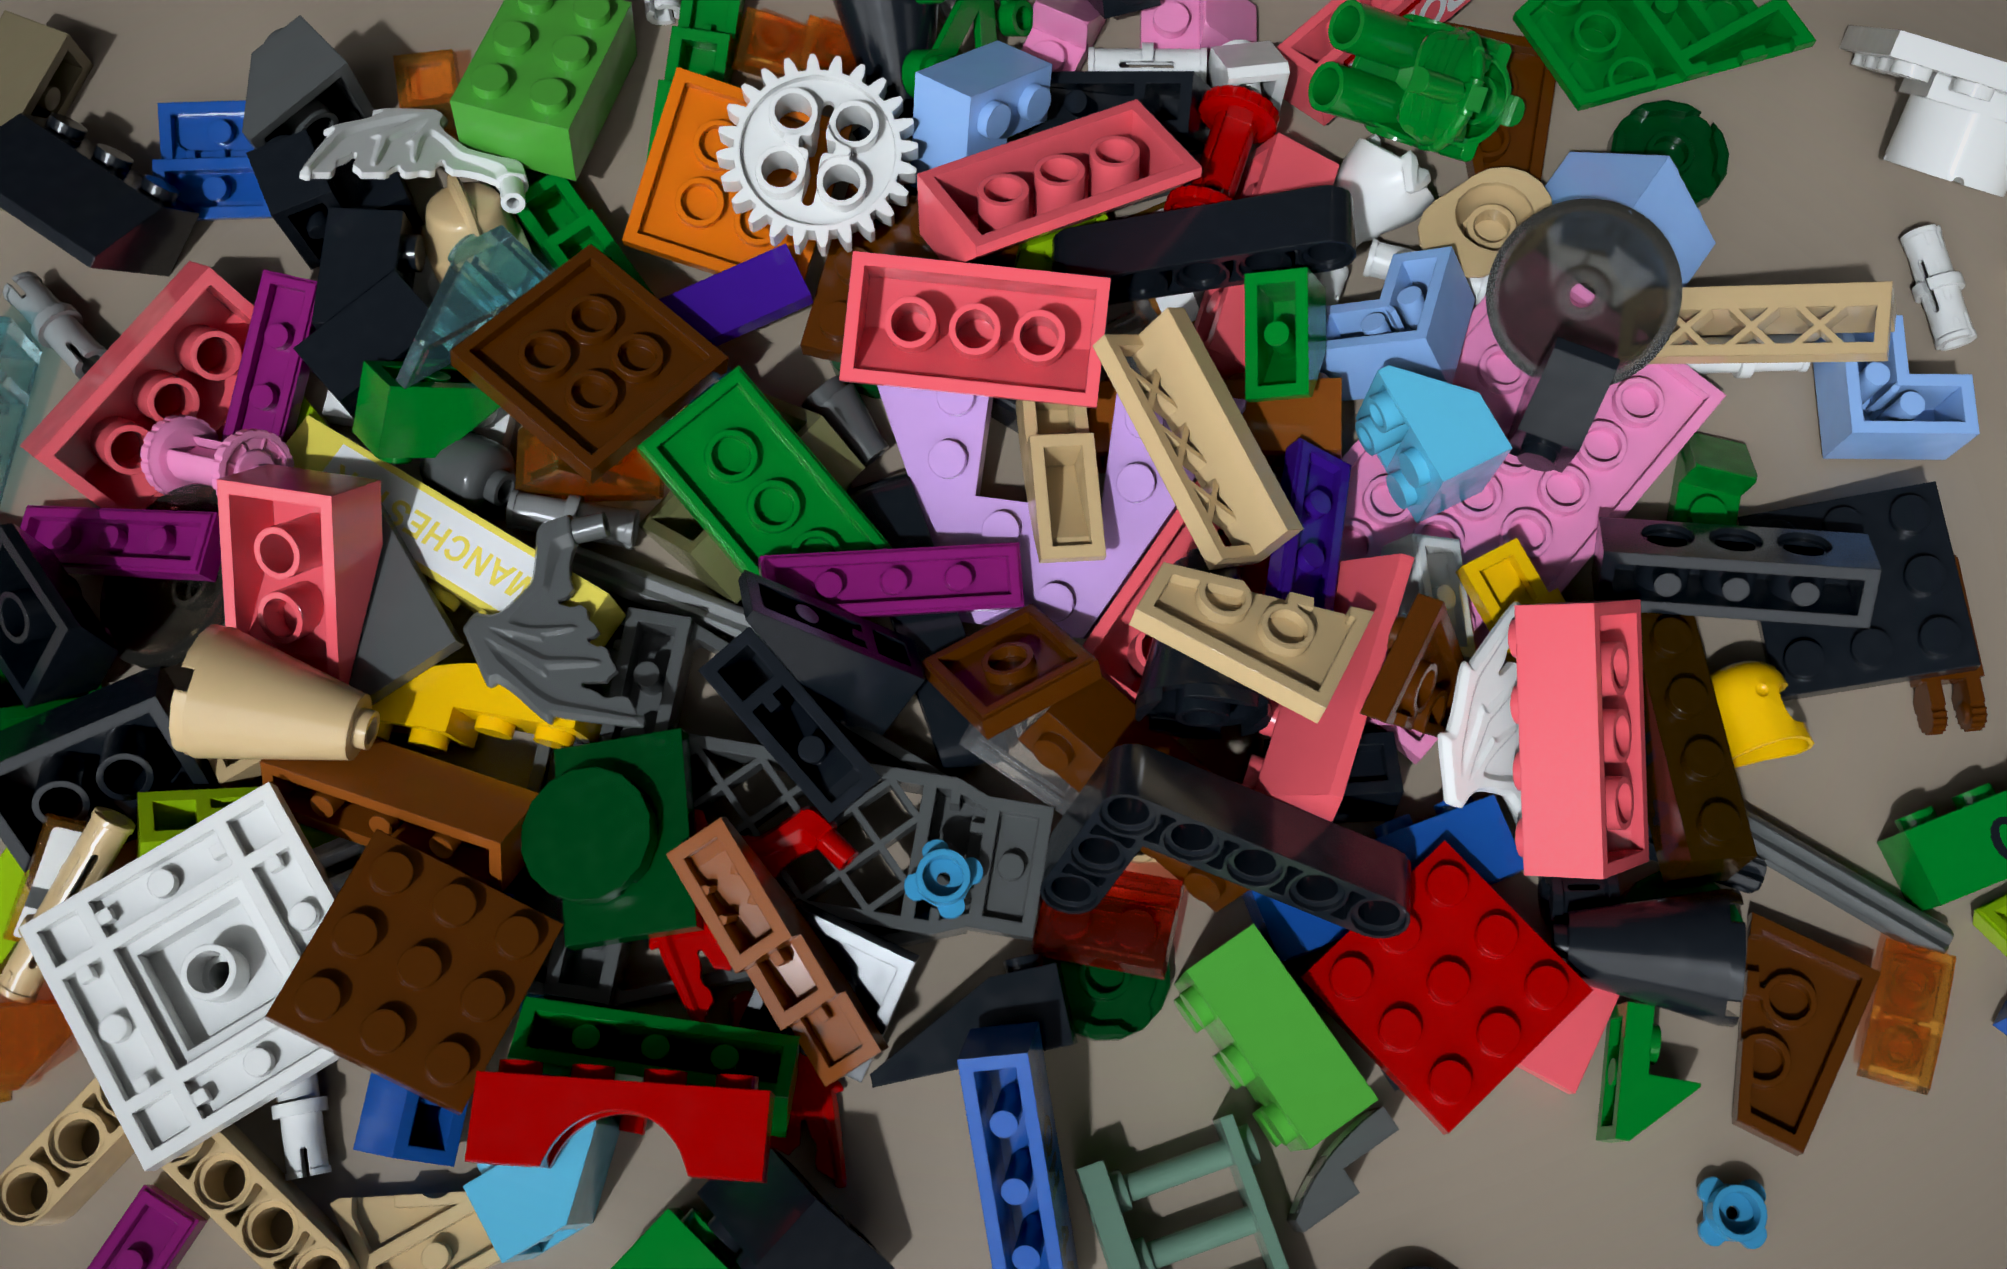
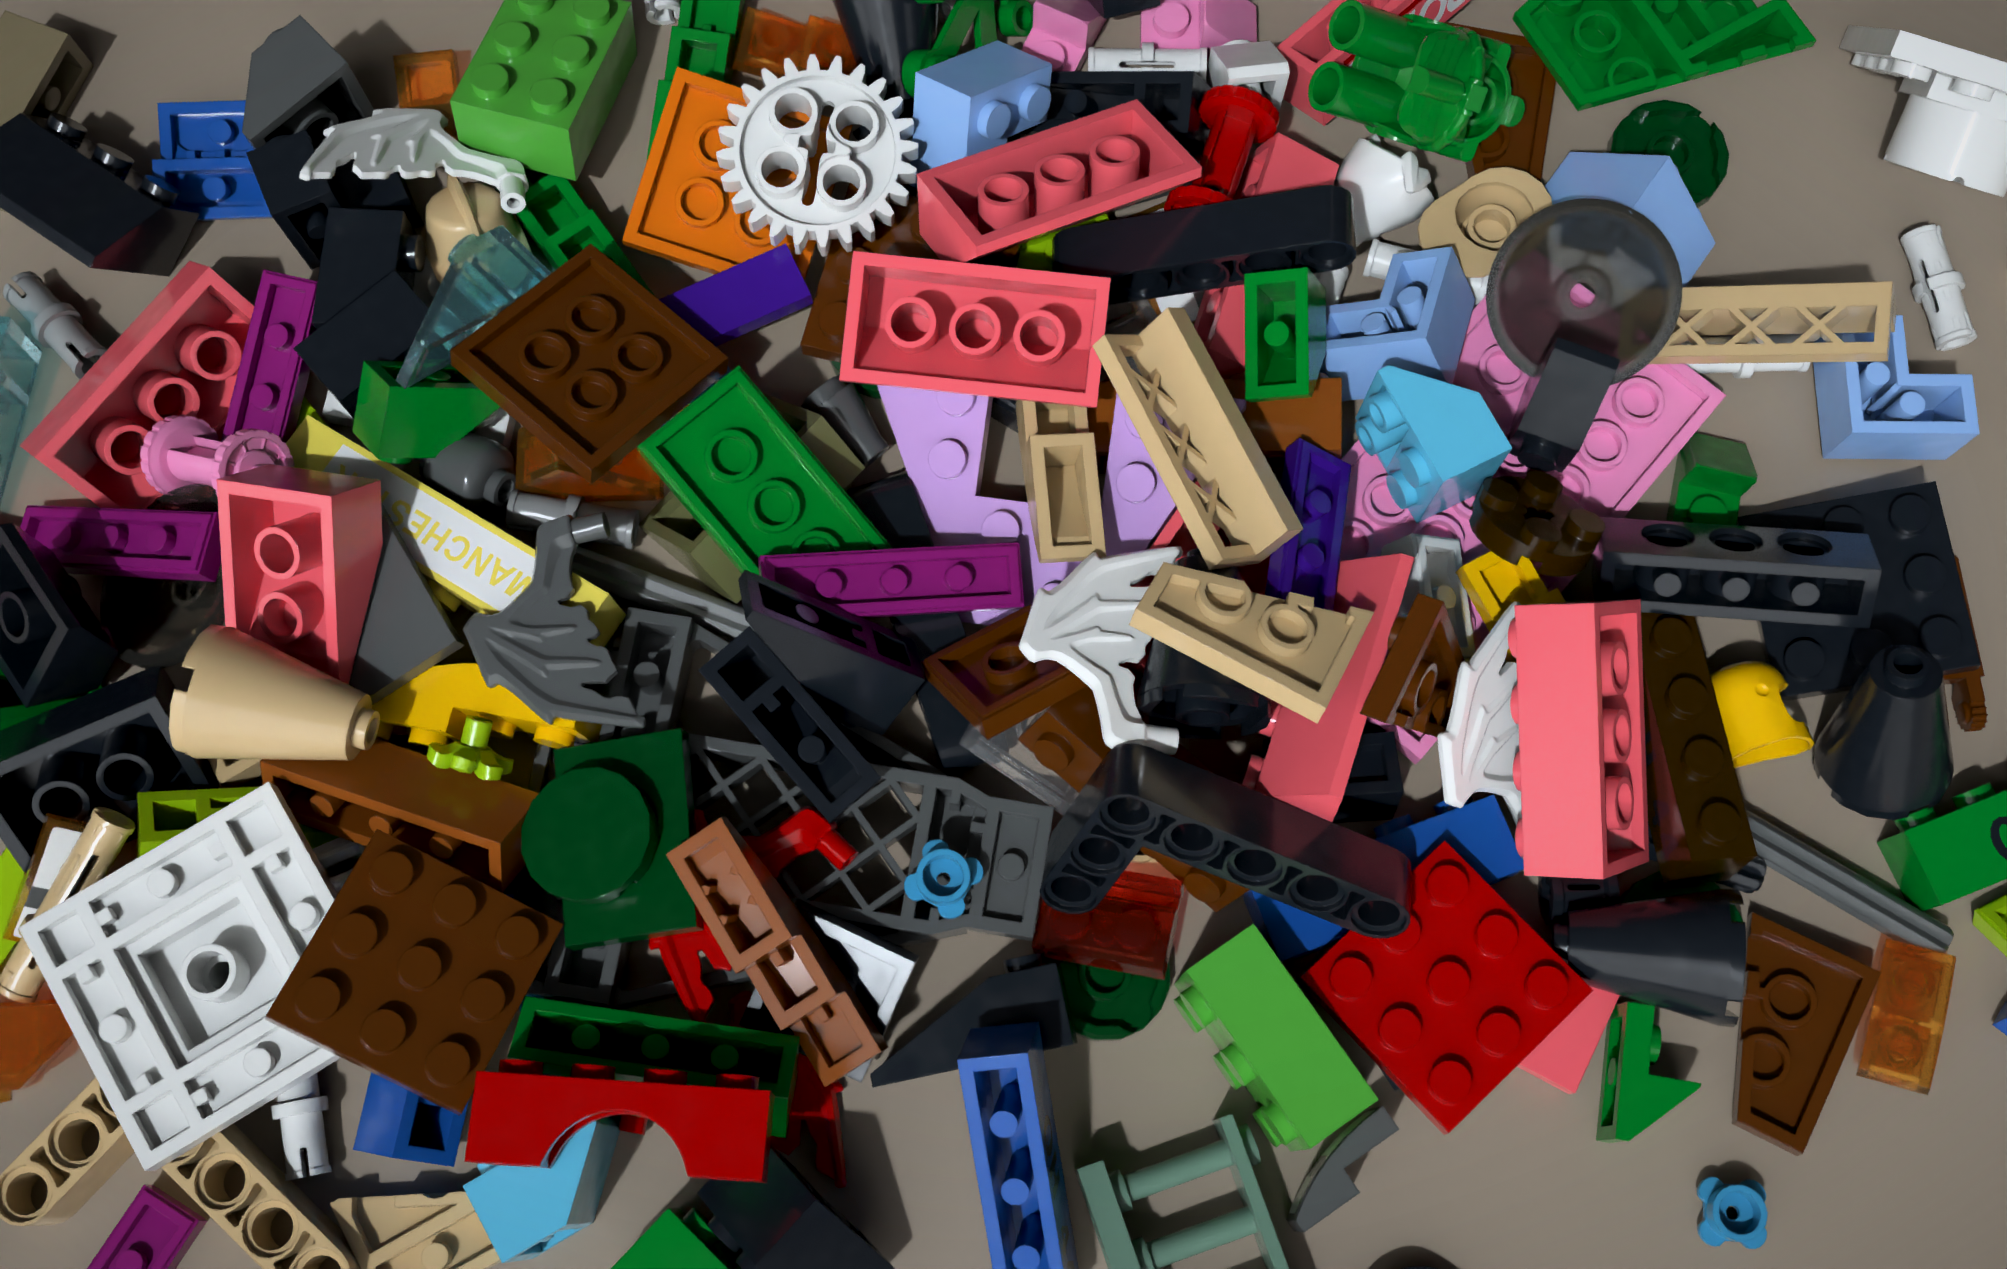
(471, 752): none -> lime plant
(1089, 633): none -> white animal
(1535, 522): none -> dark brown plate
(1889, 737): none -> black cone

